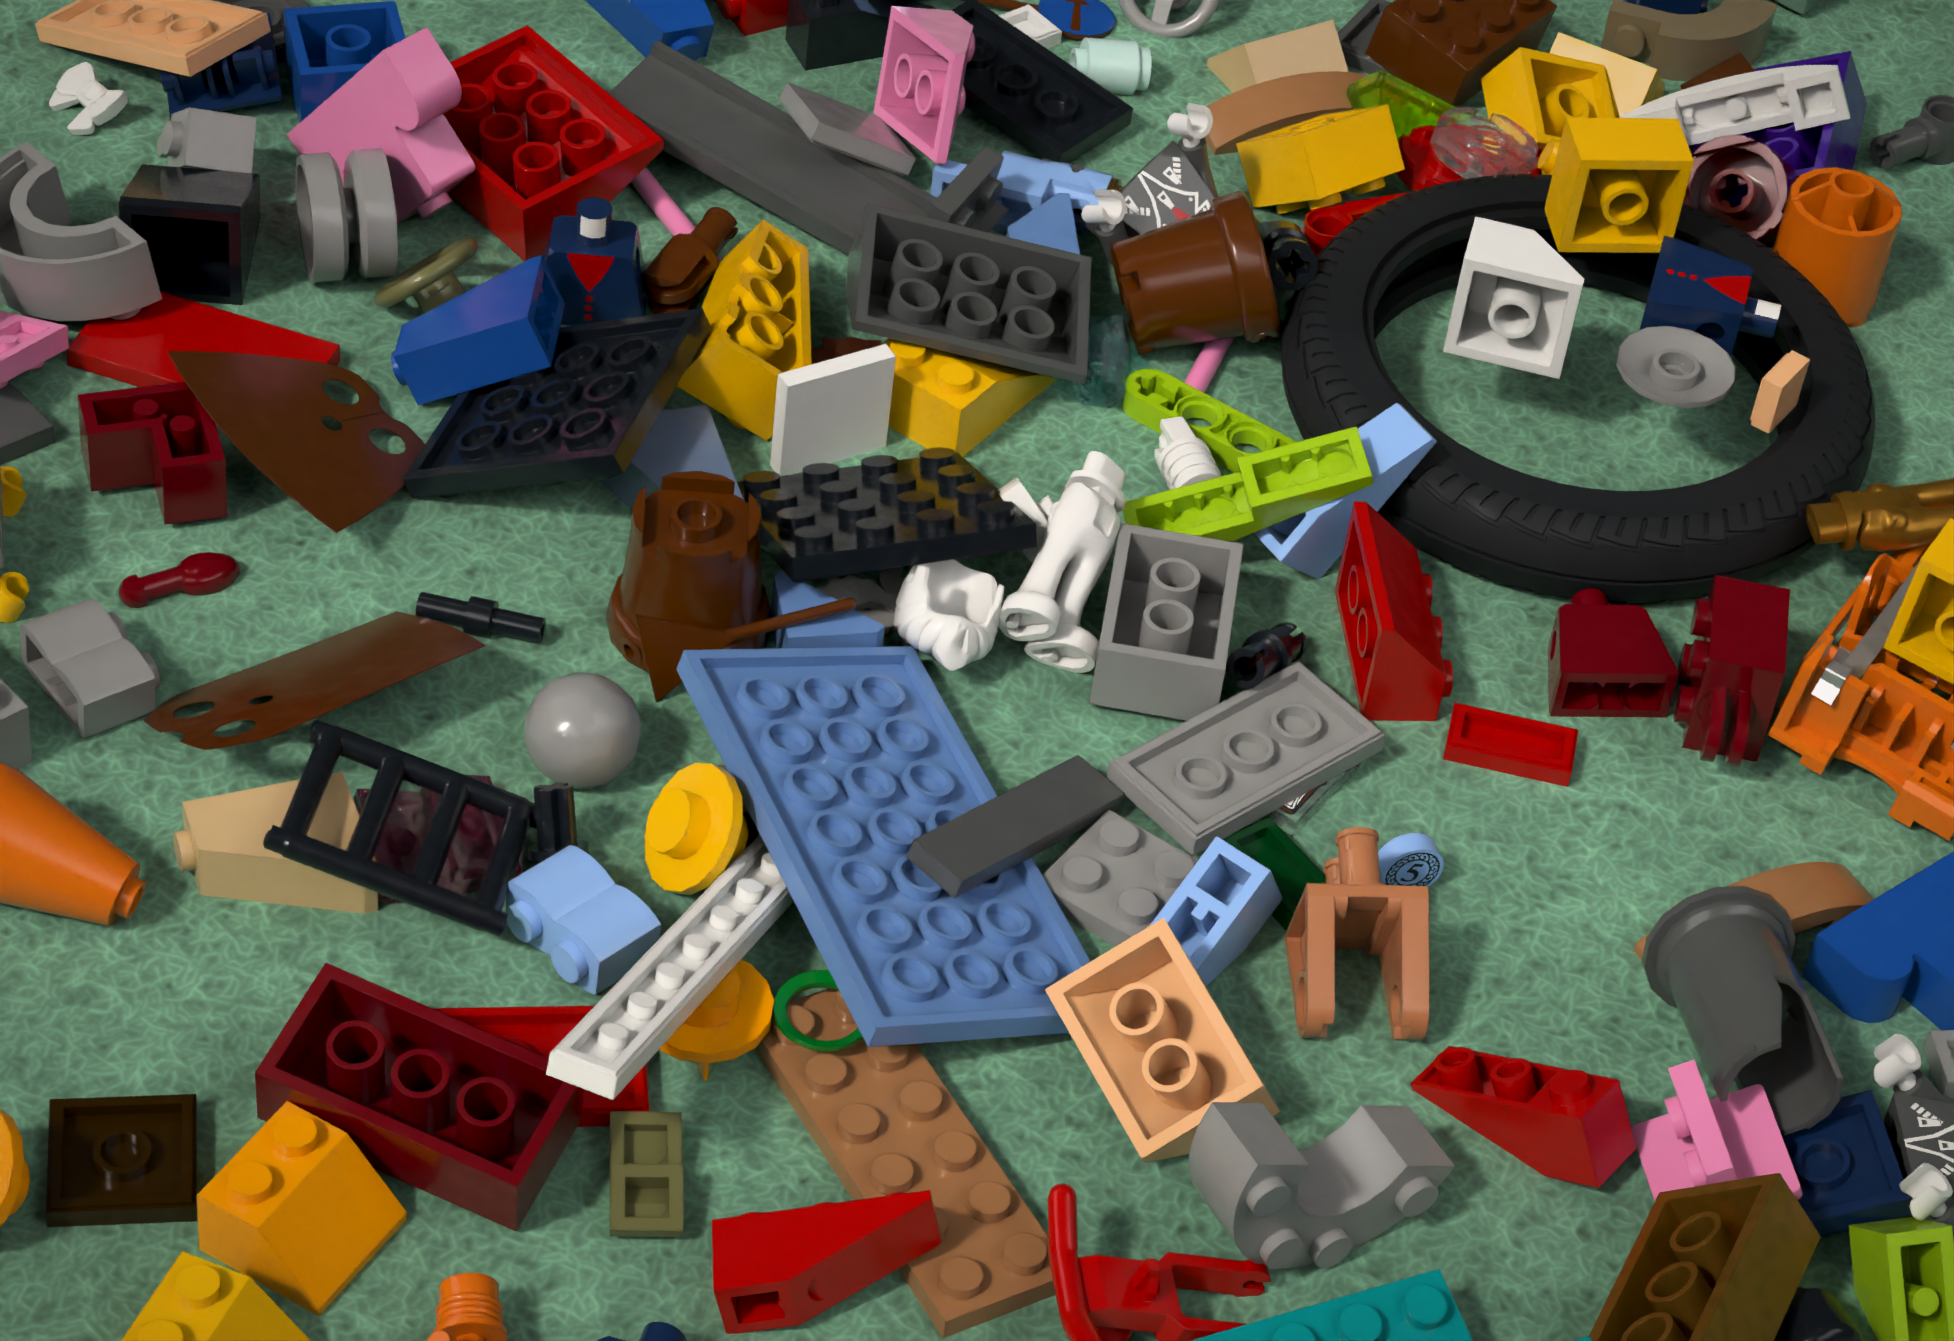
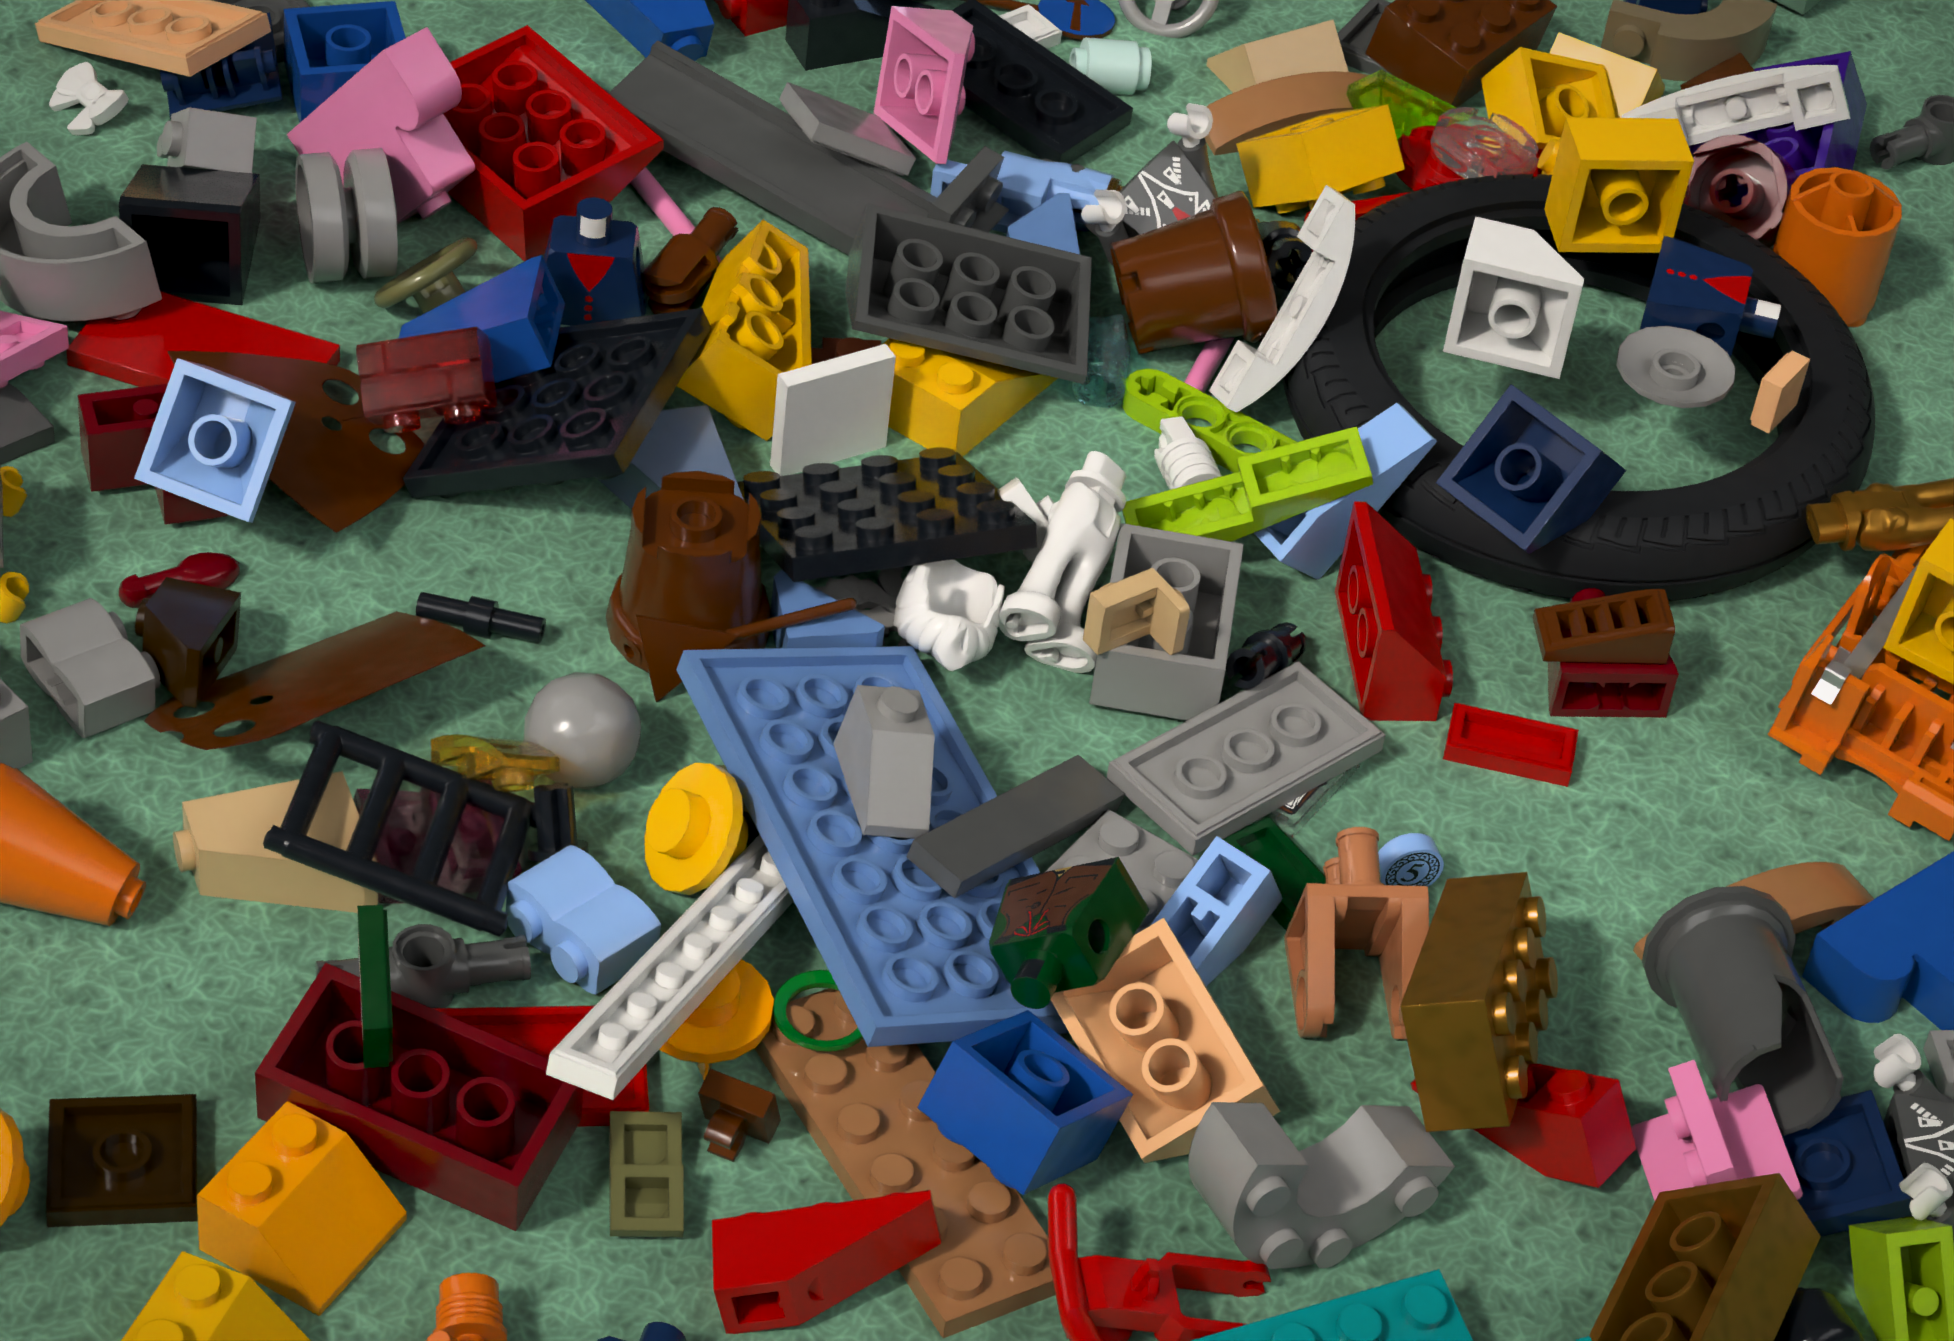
(189, 635): none -> dark brown slope
(215, 439): none -> light blue slope
(375, 986): none -> dark green tile
(426, 379): none -> clear red brick
(435, 967): none -> dark grey pin
(506, 762): none -> clear yellow slope
(735, 1112): none -> reddish brown tile
(888, 760): none -> light grey slope
(1024, 1101): none -> blue brick
(1064, 928): none -> dark green torso
(1135, 609): none -> tan bracket
(1253, 371): none -> white slope
(1478, 1001): none -> pearl gold brick
(1529, 473): none -> dark blue slope
(1627, 627): none -> reddish brown slope
(1733, 669): dark red brick -> none

